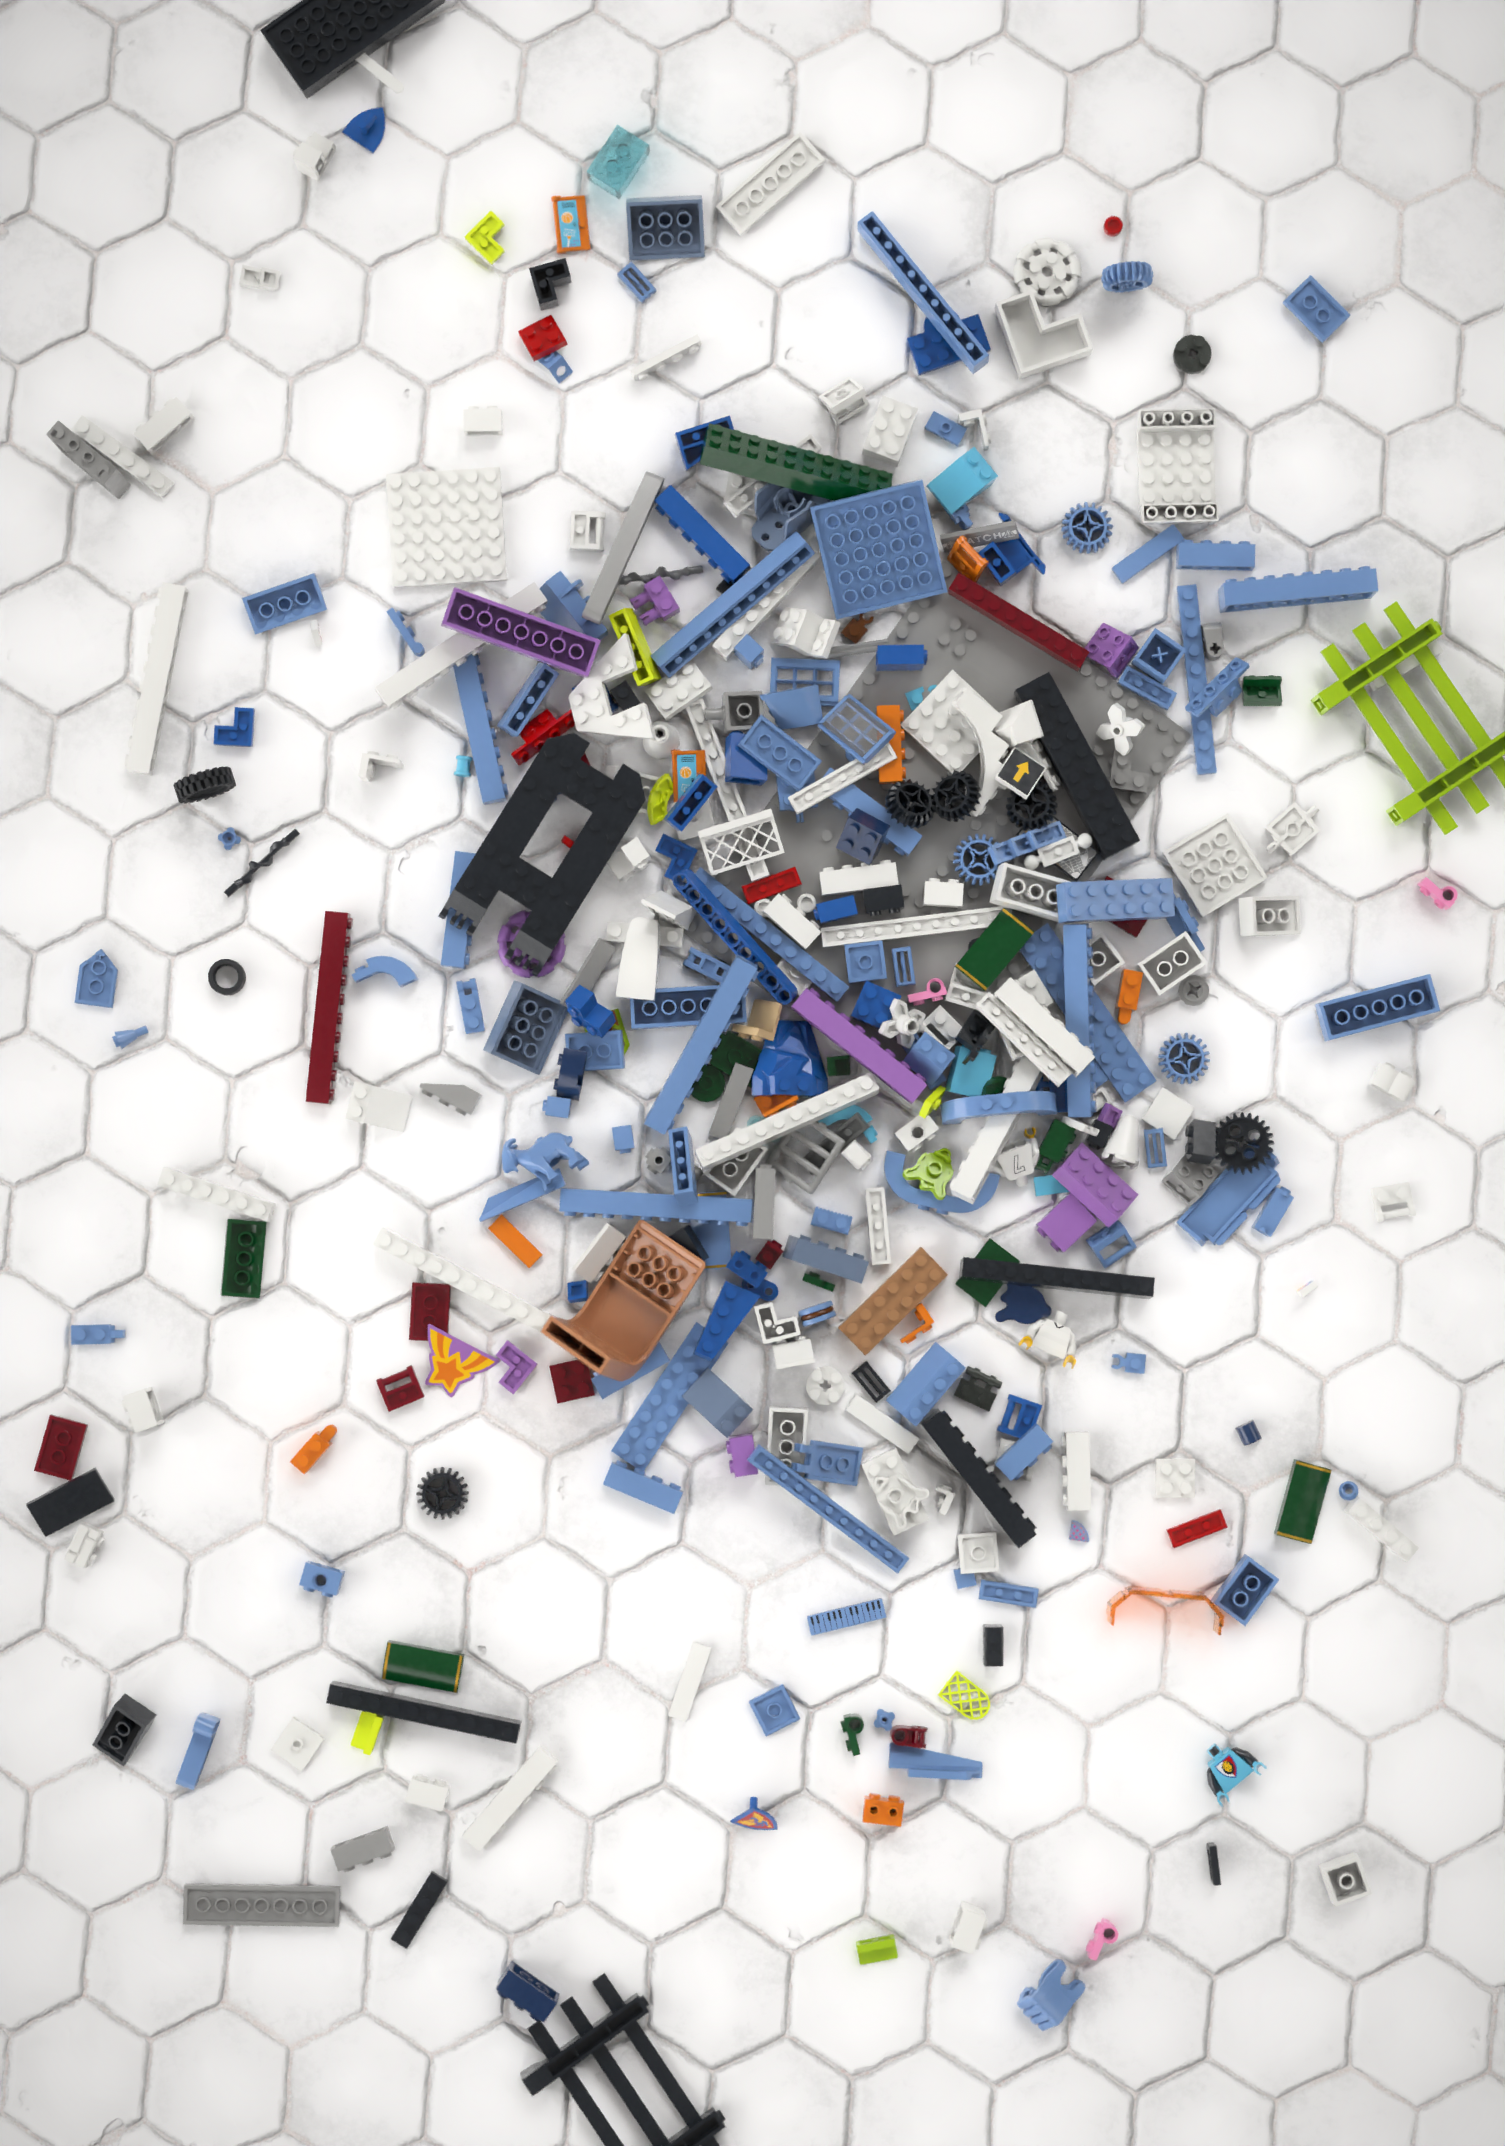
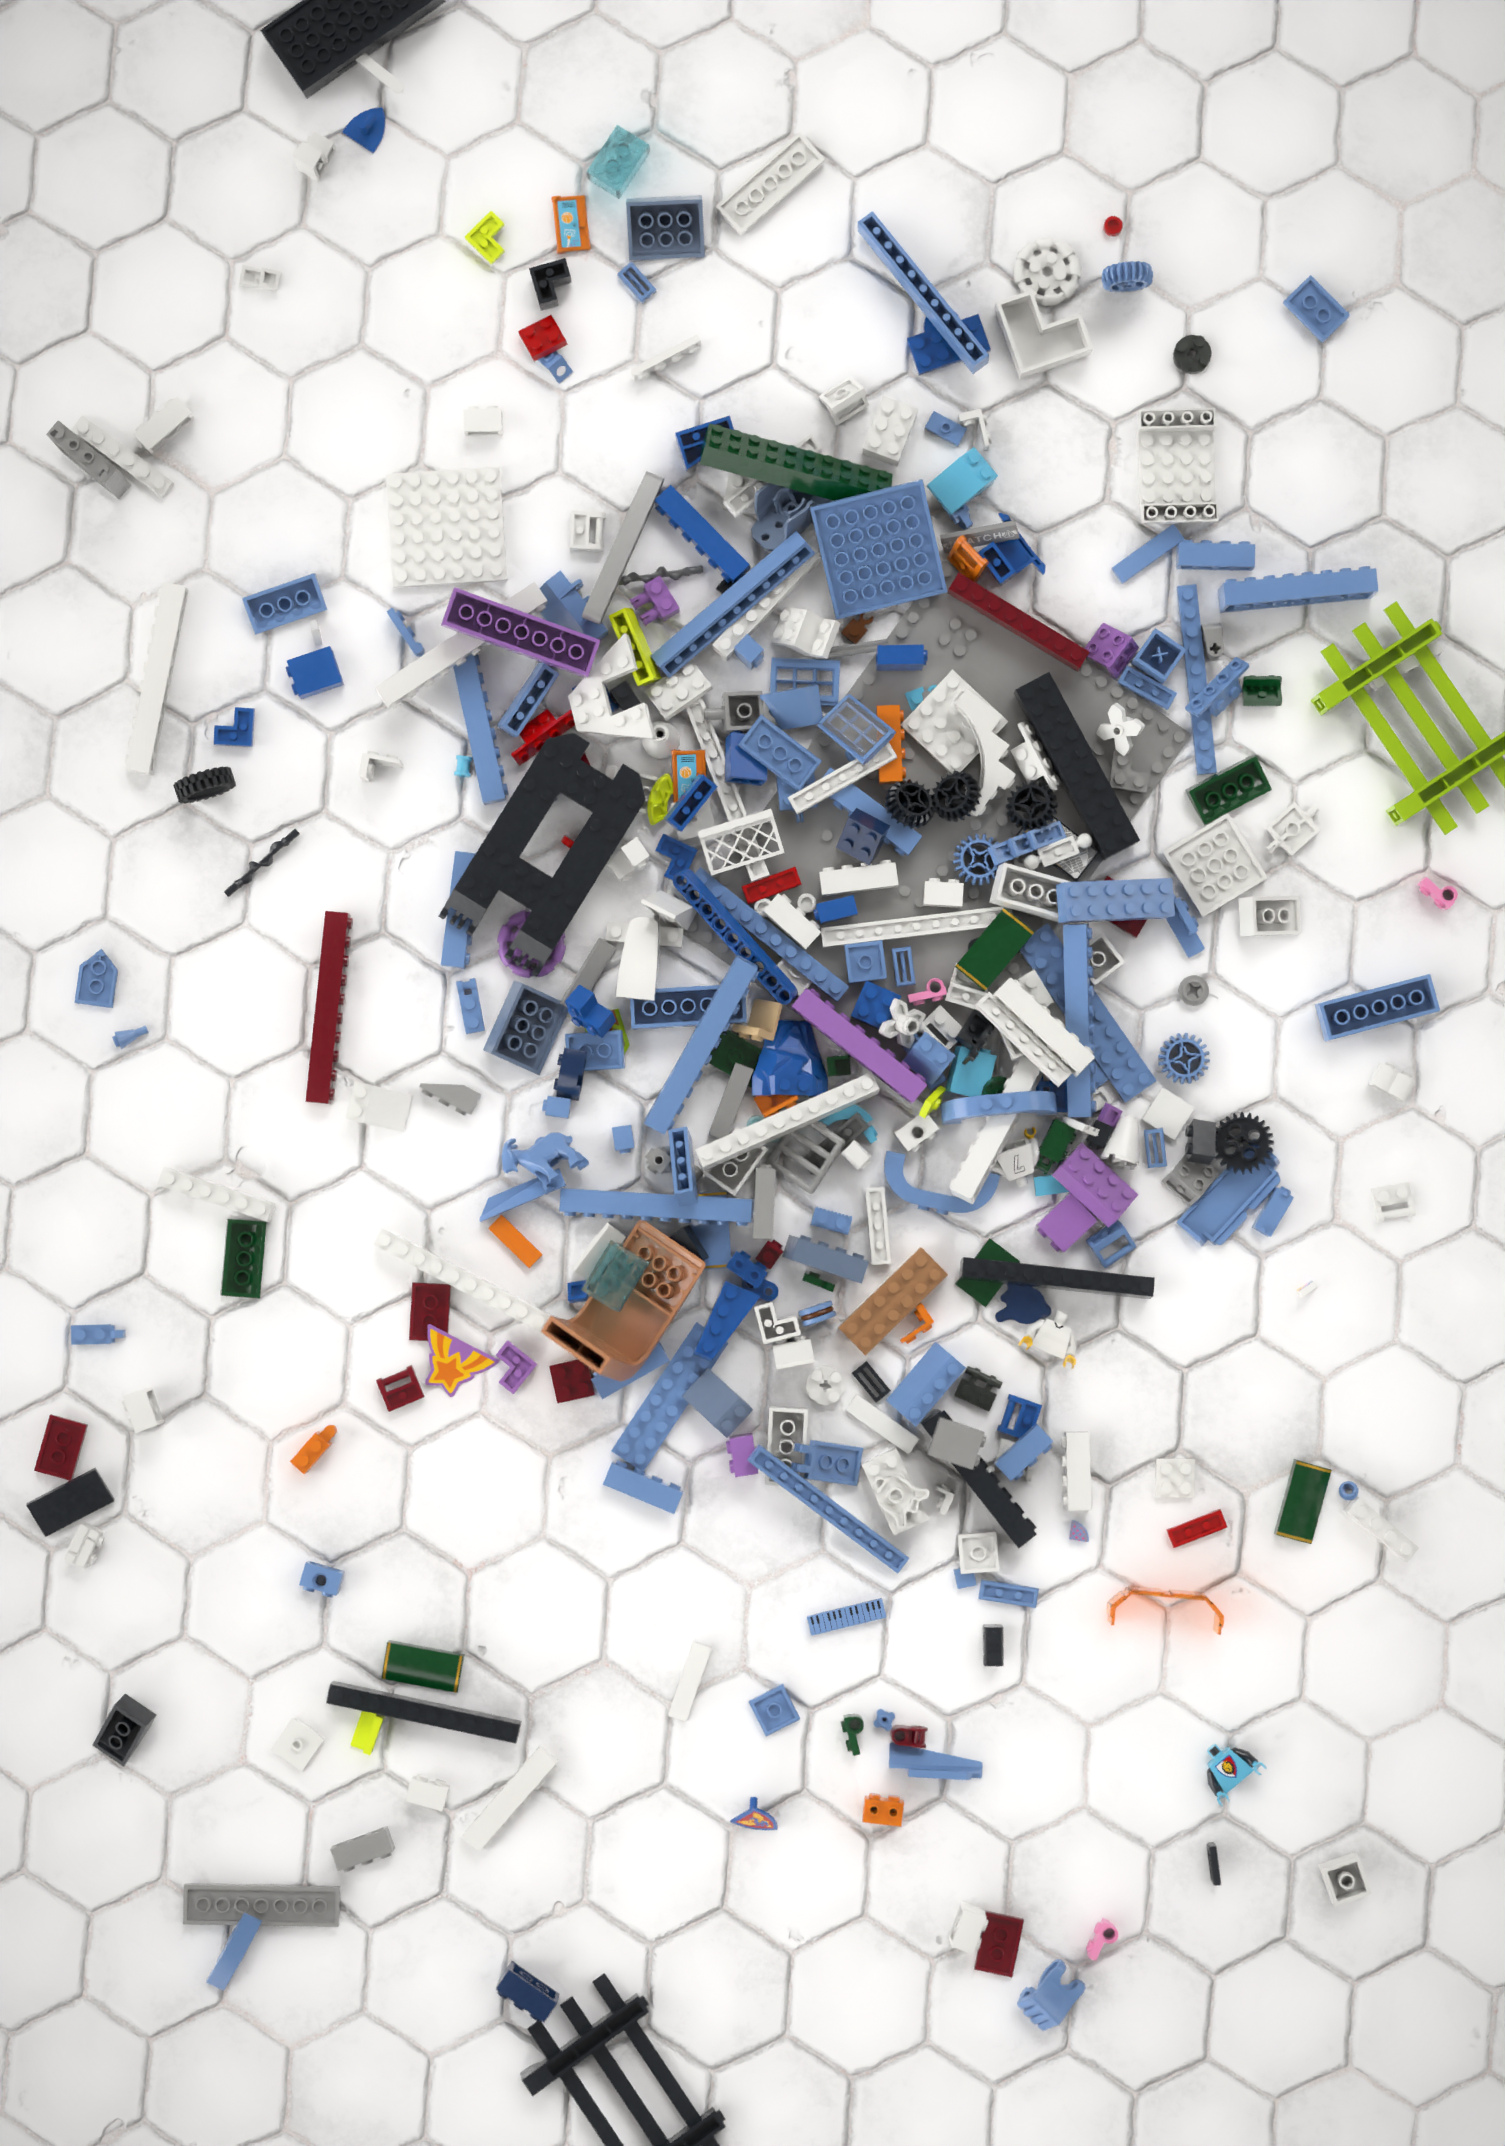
(198, 1749): medium blue beam -> none
(212, 977): black tyre -> none
(224, 838): medium blue plate -> none
(234, 1951): none -> medium blue slope
(314, 672): none -> blue brick
(384, 964): medium blue arch -> none
(419, 1909): black plate -> none
(434, 1490): black gear -> none
(615, 1276): none -> clear light blue brick
(708, 965): medium blue plate -> none
(709, 1085): dark green tile -> none
(876, 1949): lime panel -> none
(883, 899): black brick -> none
(933, 1171): lime tile -> none
(948, 1683): neon yellow window -> none
(956, 1443): none -> light grey brick
(999, 1944): none -> dark red tile
(1019, 725): white slope -> none
(1020, 773): black tile -> none
(1094, 527): medium blue gear -> none
(1128, 994): orange brick -> none
(1133, 1362): medium blue plate -> none
(1172, 963): white brick -> none
(1228, 789): none -> dark green slope
(1244, 1589): medium blue brick -> none
(1248, 1433): dark blue brick -> none

